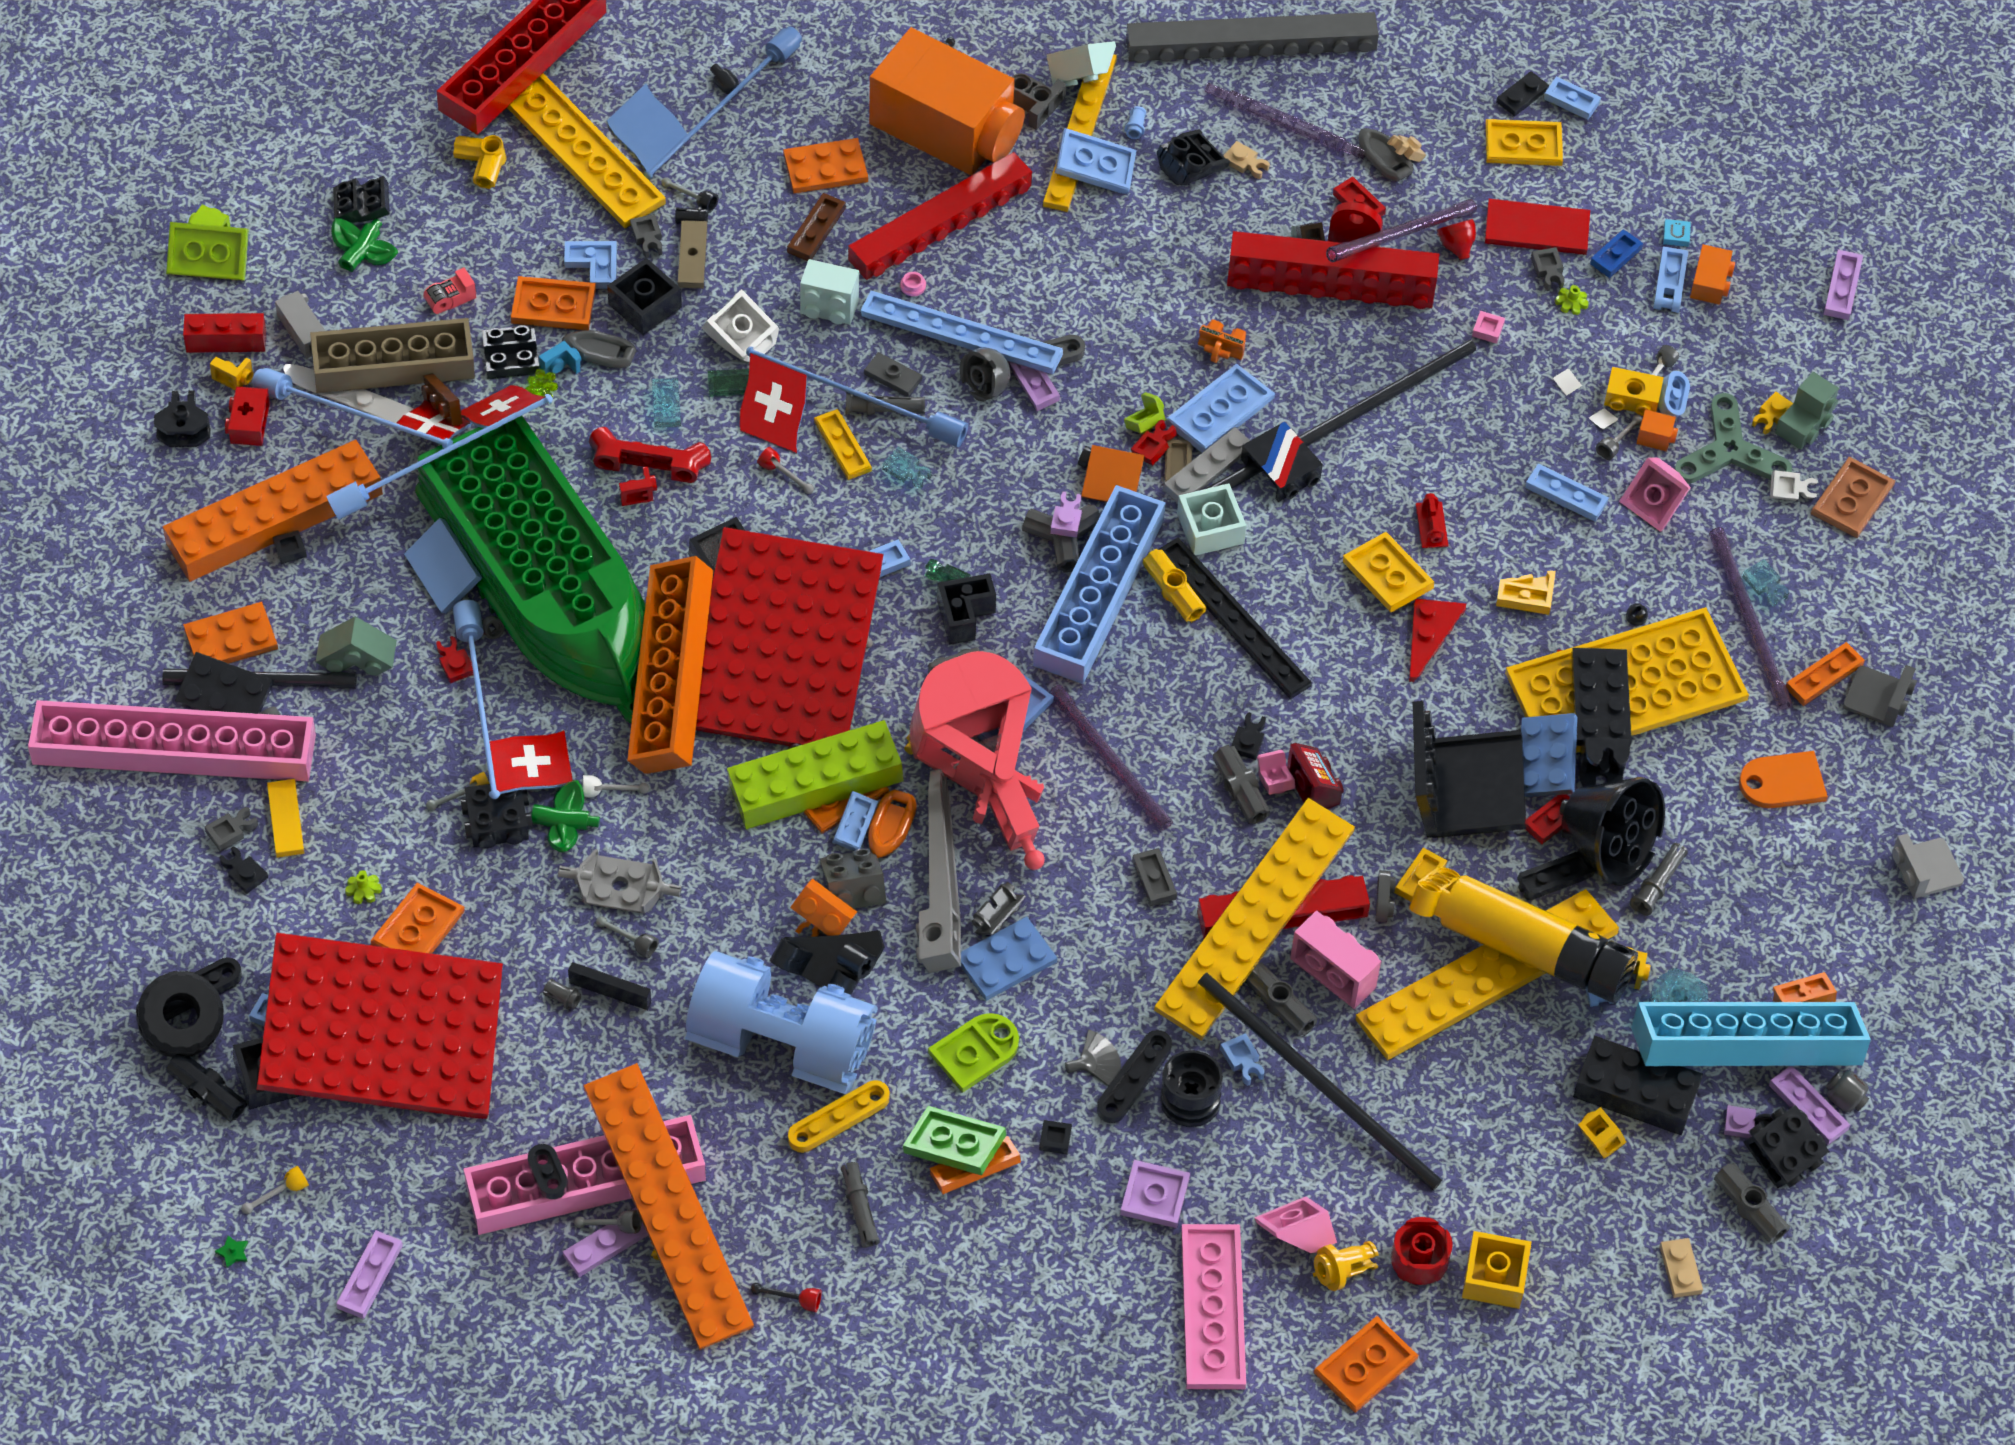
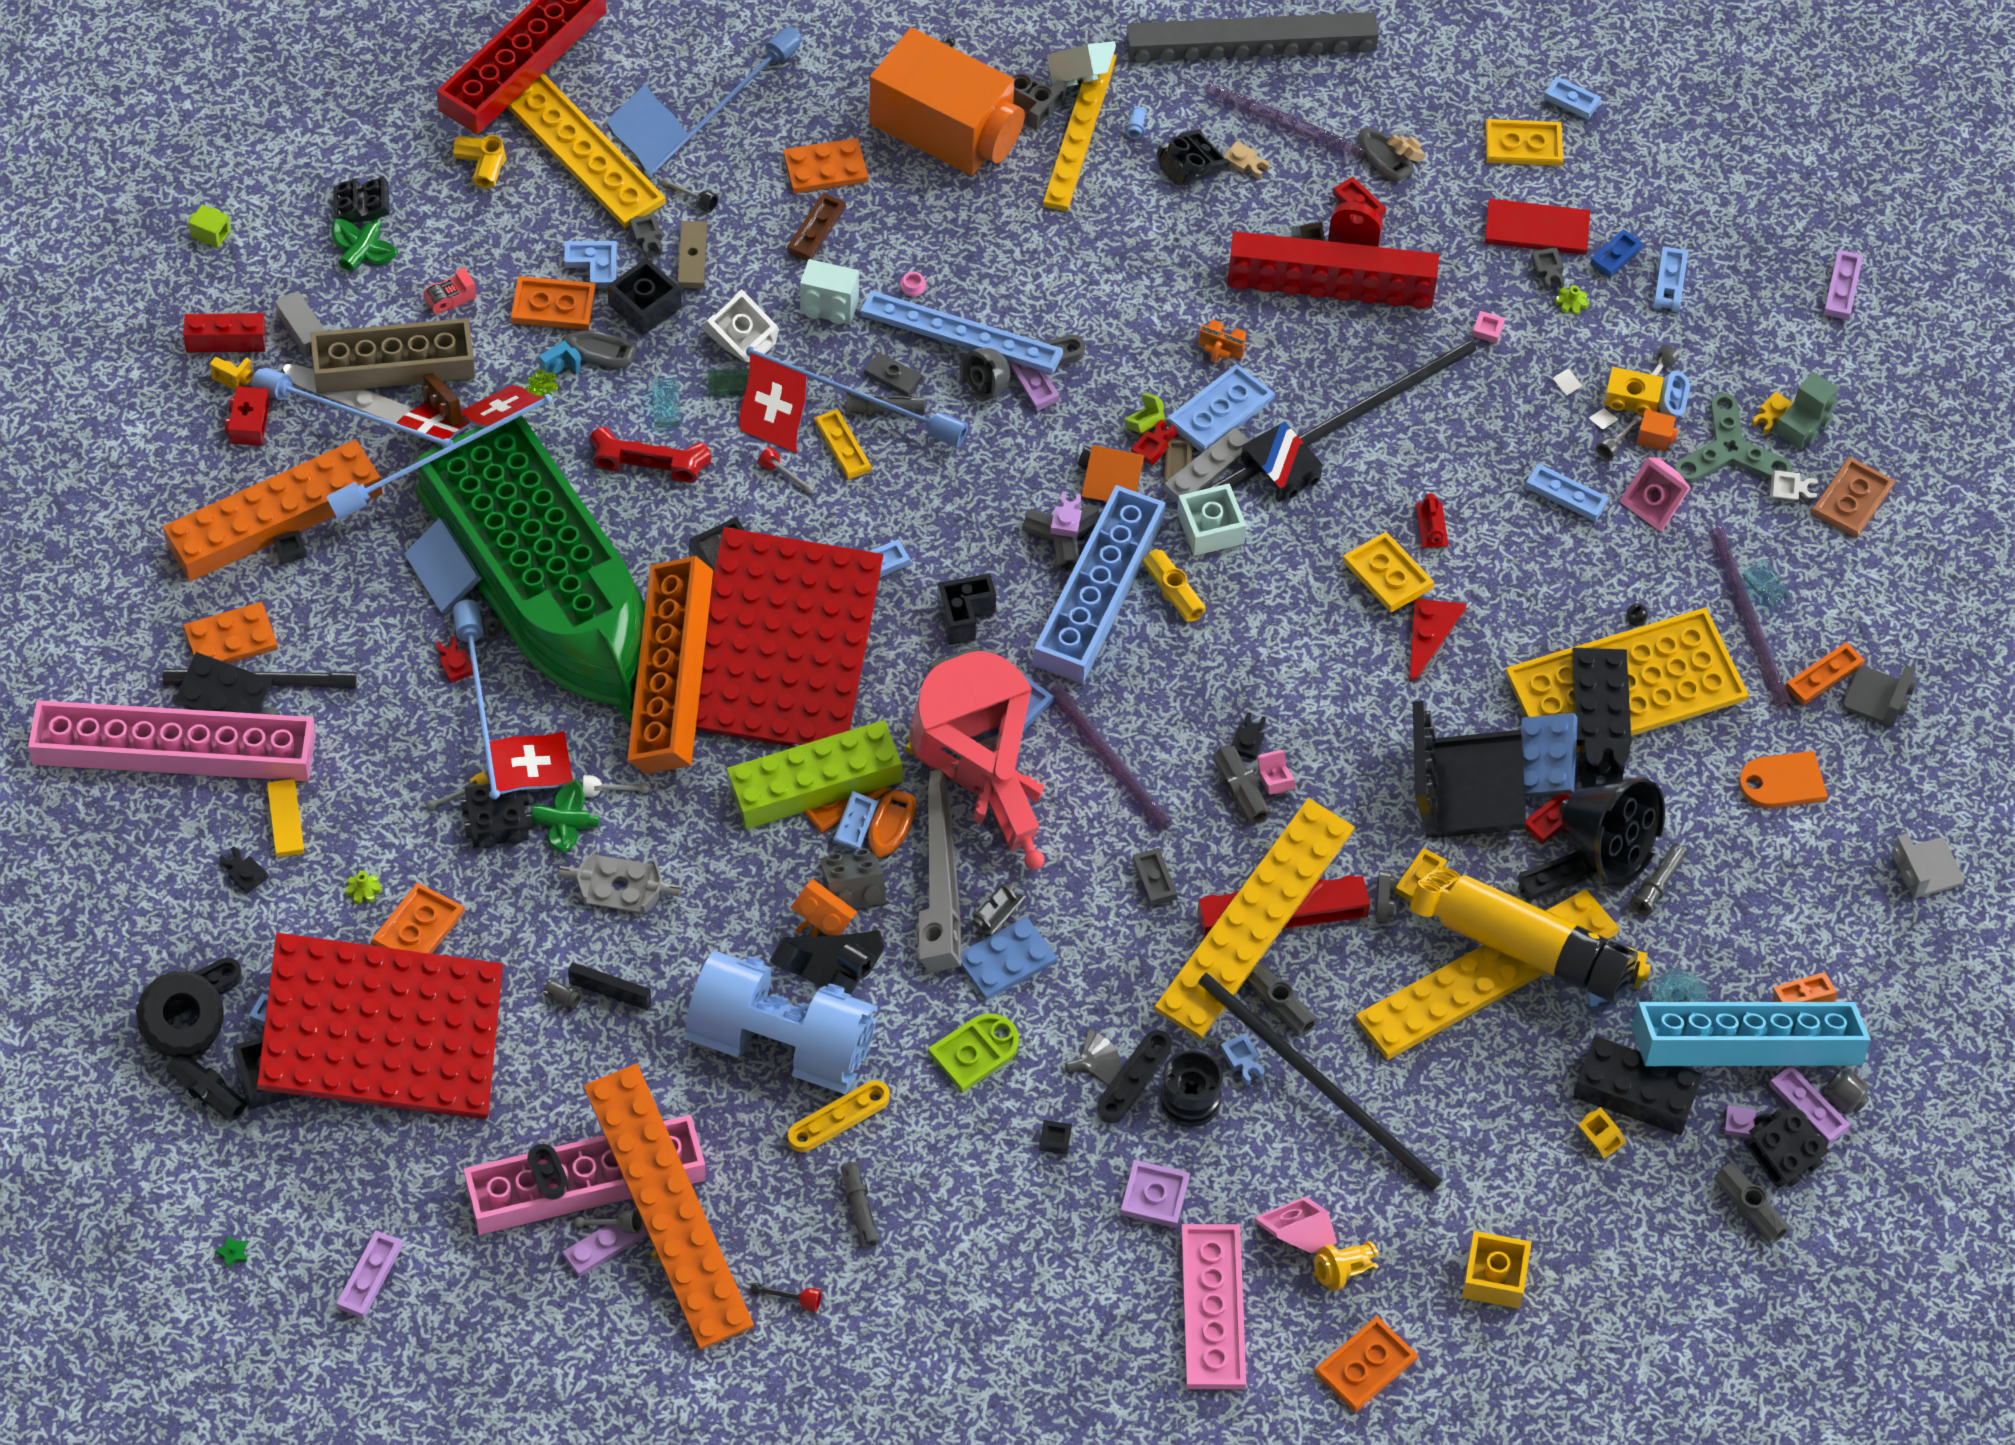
(182, 419): black hinge -> none
(207, 251): lime tile -> none
(229, 830): dark grey plate -> none
(293, 1180): hinge -> none
(358, 645): sand green brick -> none
(510, 351): black slope -> none
(638, 490): red bracket -> none
(641, 943): hinge -> none
(691, 214): black pin -> none
(724, 79): black cylinder -> none
(905, 465): clear light blue plate -> none
(938, 572): clear green plate -> none
(940, 216): red brick -> none
(951, 1178): orange plate -> none
(954, 1140): bright green plate -> none
(1095, 161): light blue tile -> none
(1238, 621): black tile -> none
(1314, 776): dark red slope -> none
(1335, 959): bright pink brick -> none
(1346, 249): clear purple piece -> none
(1421, 1251): red brick -> none
(1458, 238): red helmet -> none
(1522, 93): black plate -> none
(1527, 593): yellow wing -> none
(1676, 233): medium azure tile -> none
(1681, 1267): tan plate -> none
(1711, 274): orange brick -> none

